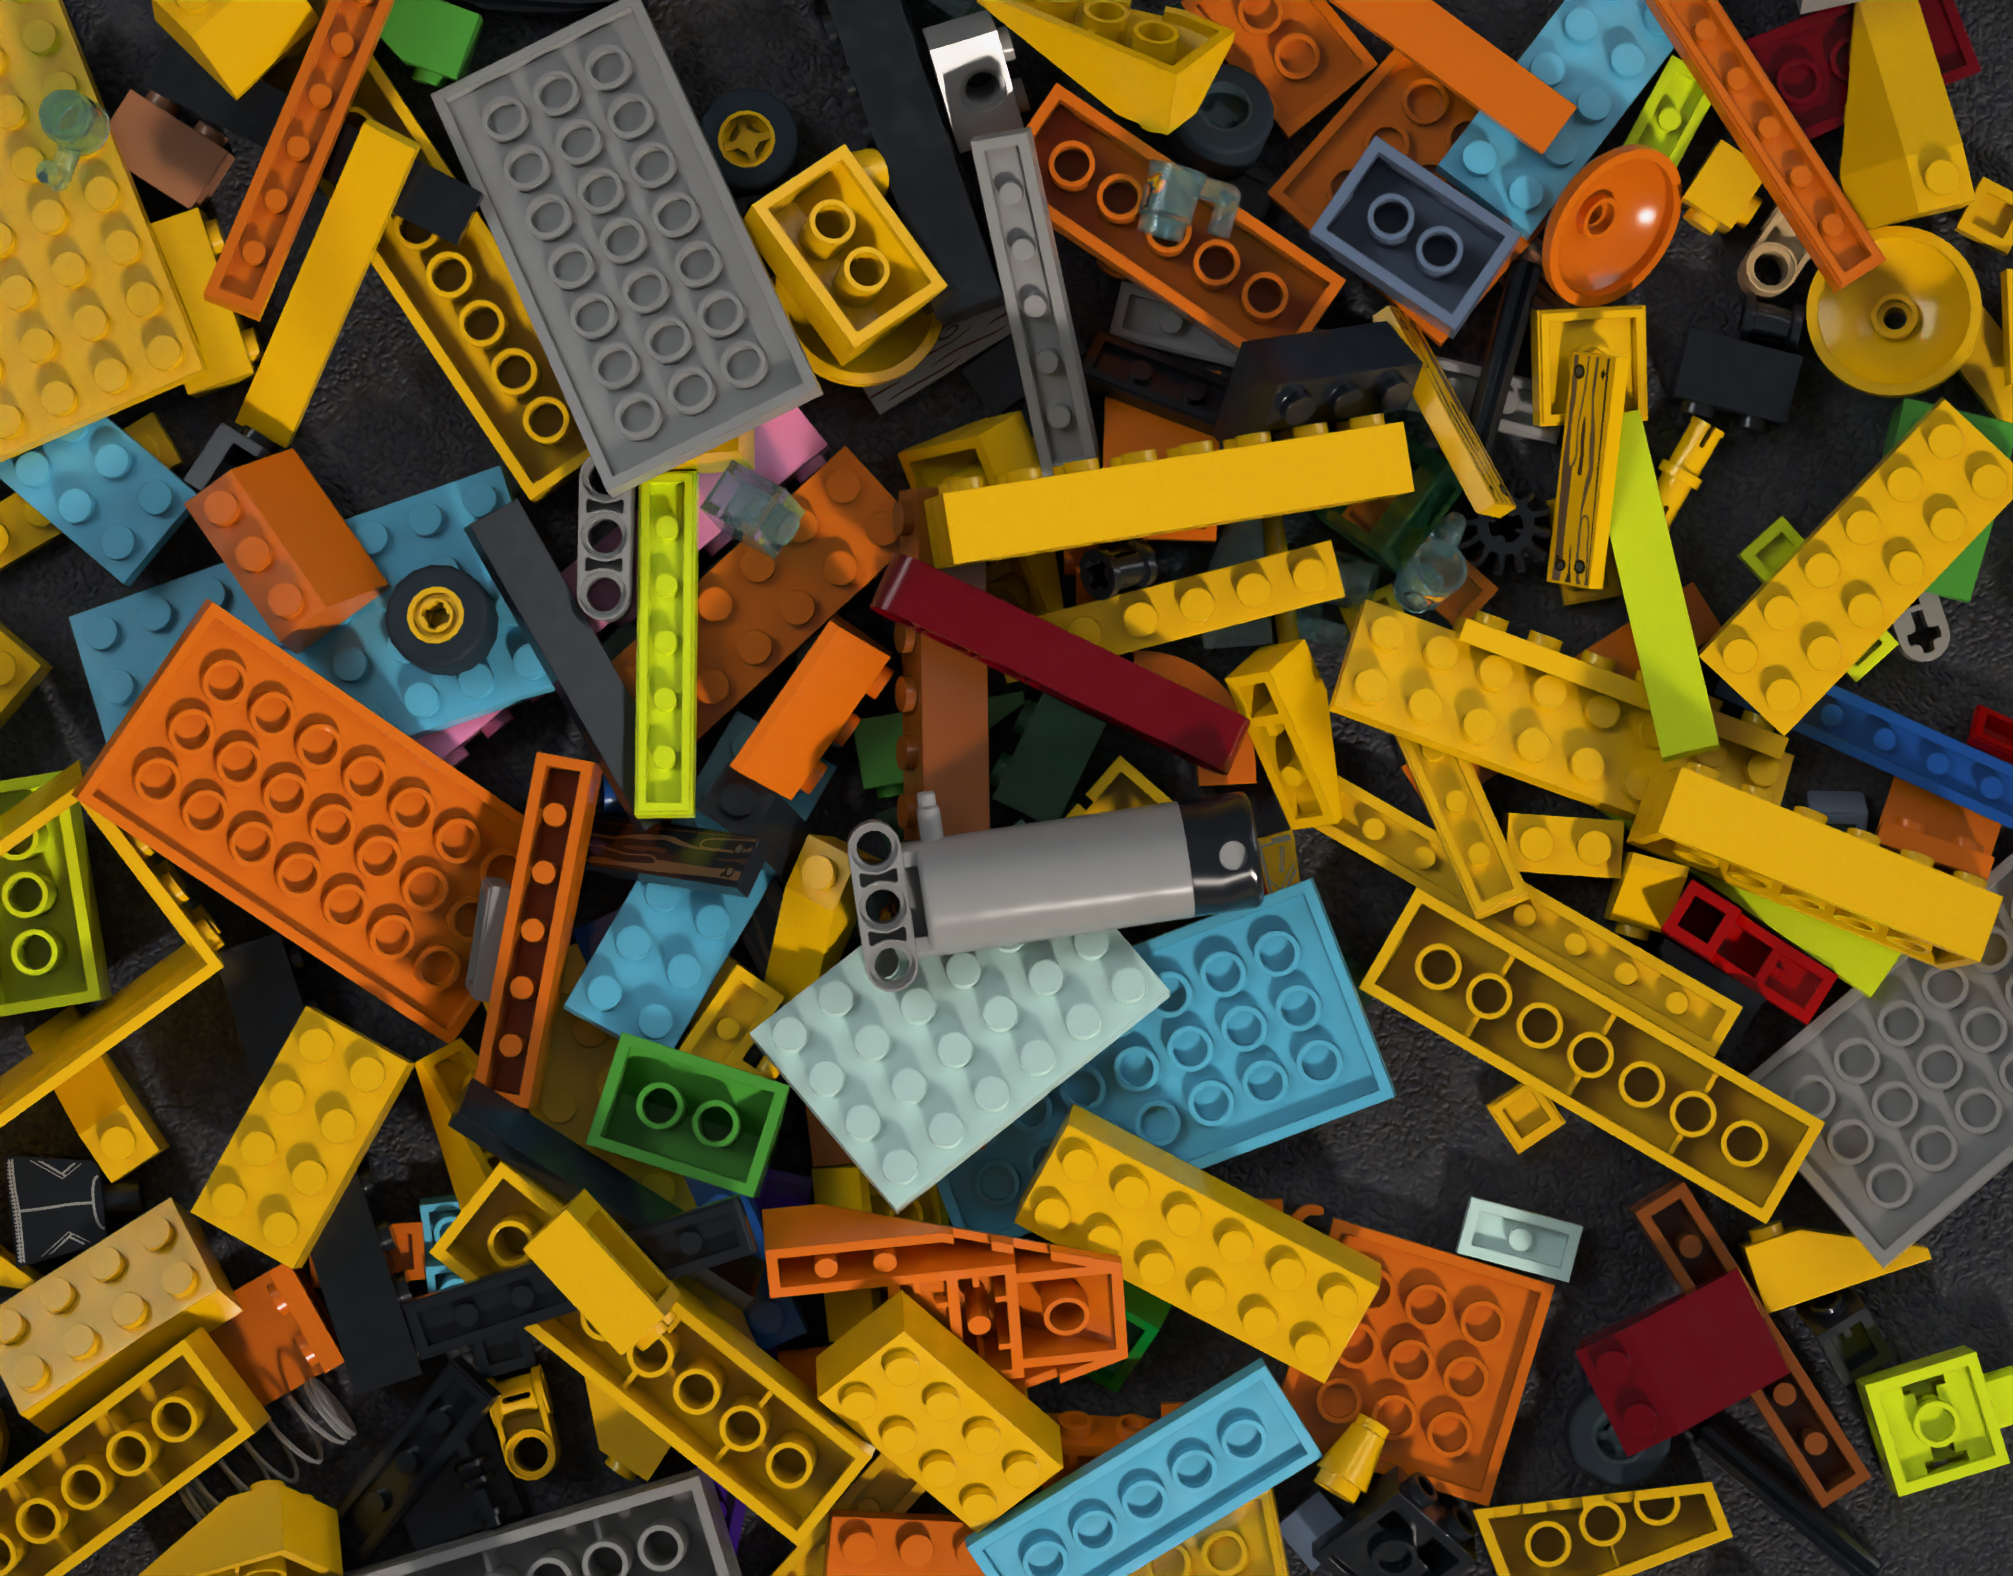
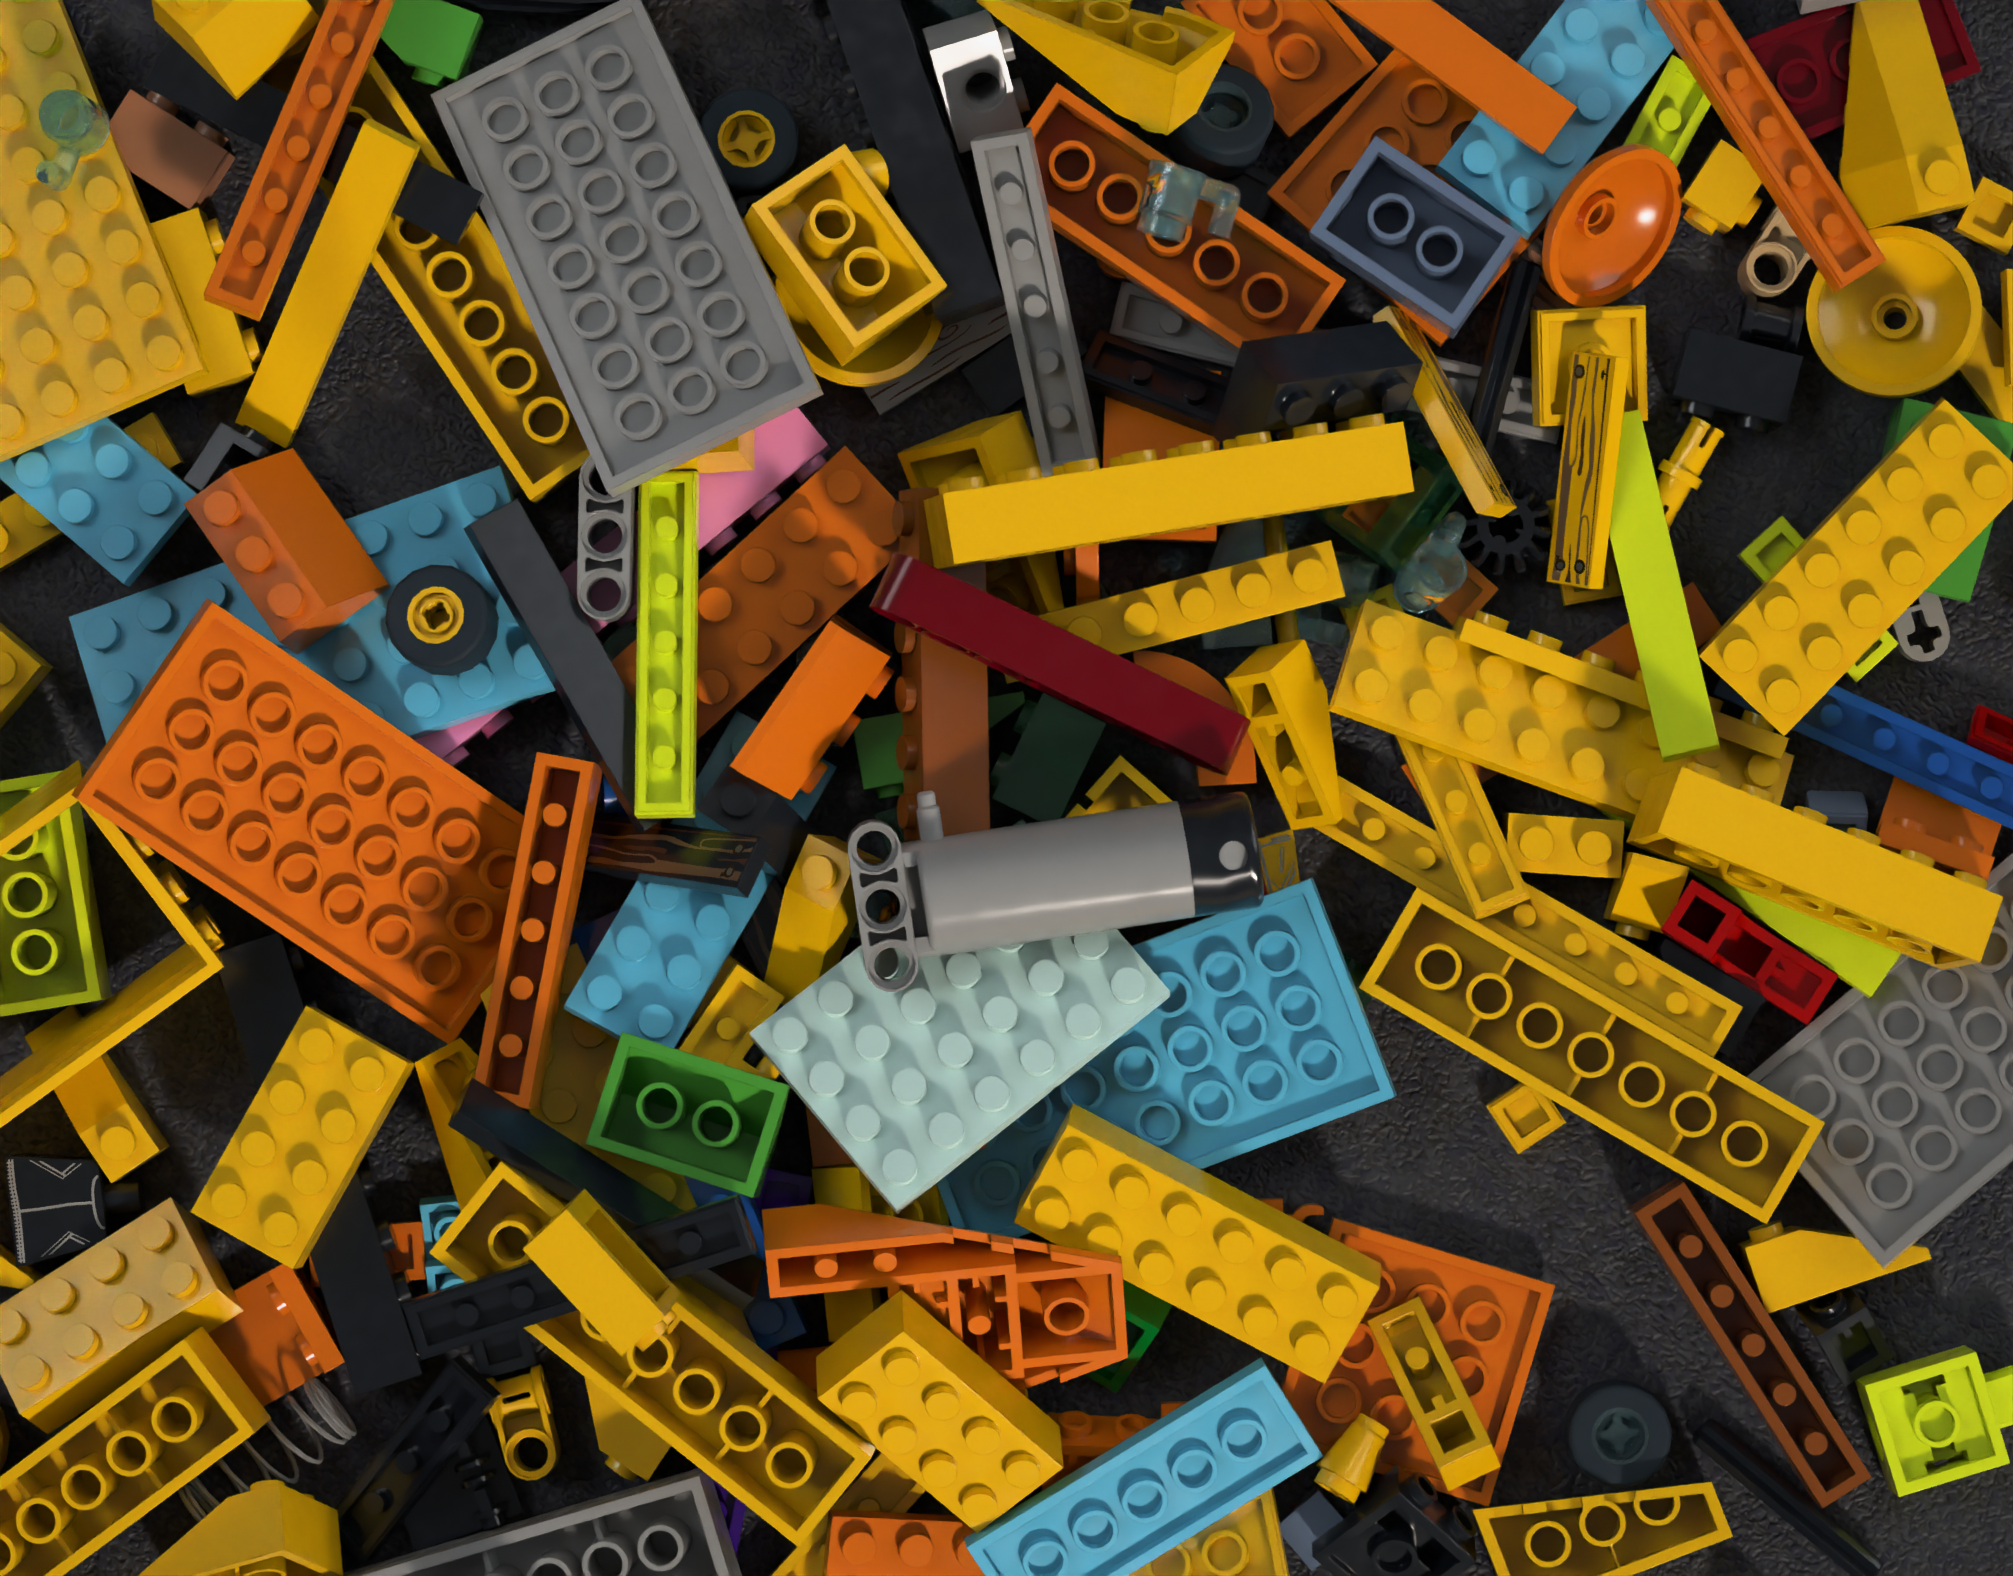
(487, 936): light grey tile -> none
(753, 509): clear light blue brick -> none
(1118, 568): black bush -> none
(1434, 1394): none -> yellow slope
(1519, 1238): light aqua plate -> none
(1681, 1361): dark red slope -> none

